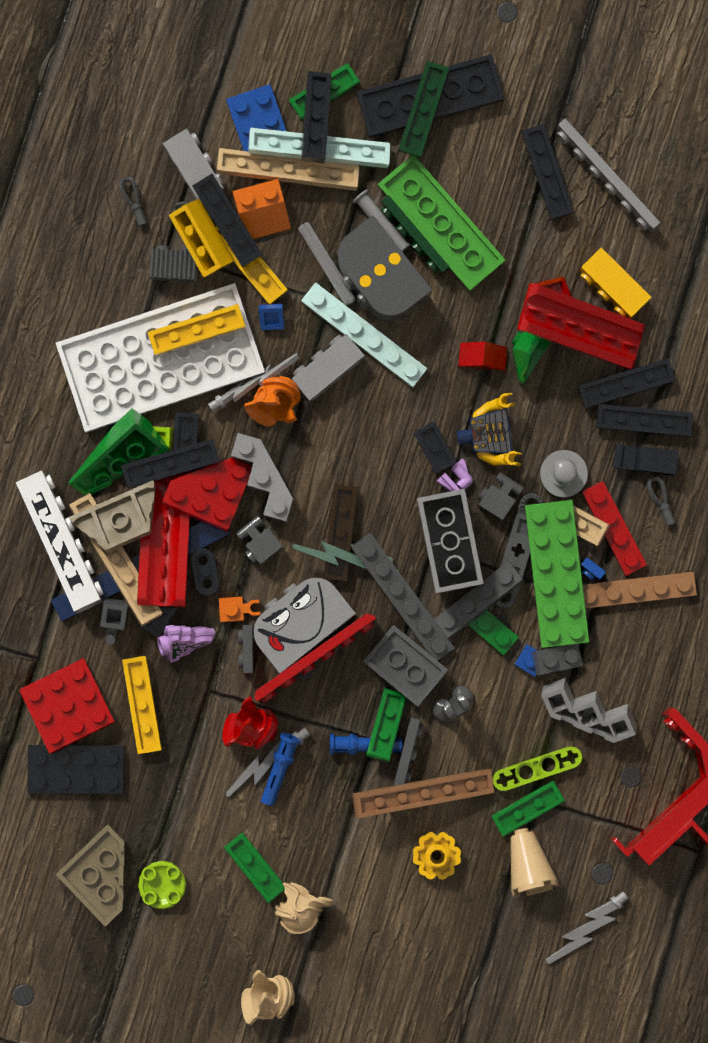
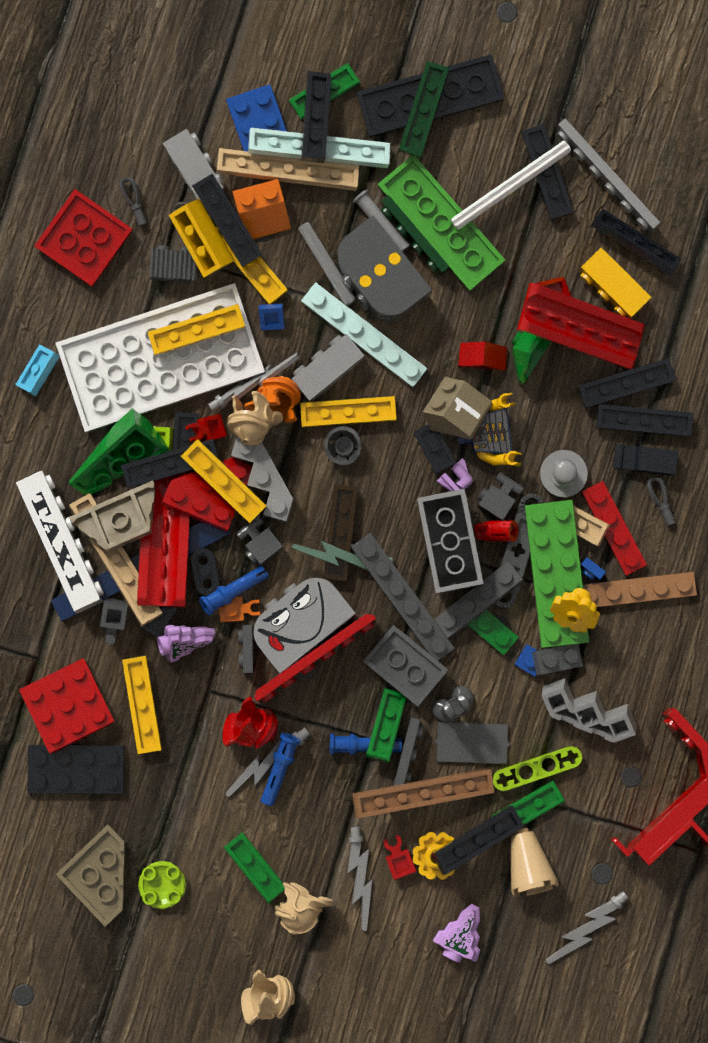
(37, 370): none -> medium azure plate
(83, 238): none -> red plate
(208, 428): none -> red plate
(223, 480): none -> yellow plate
(224, 595): none -> blue pin
(253, 425): none -> tan helmet
(343, 445): none -> dark grey helmet
(348, 411): none -> yellow plate
(361, 863): none -> light grey piece
(399, 861): none -> red plate
(456, 408): none -> dark tan slope
(460, 936): none -> lavender rock
(472, 742): none -> dark grey piece
(477, 840): none -> black plate
(497, 531): none -> red hinge
(510, 185): none -> white axle
(575, 610): none -> yellow plant
(636, 242): none -> black plate

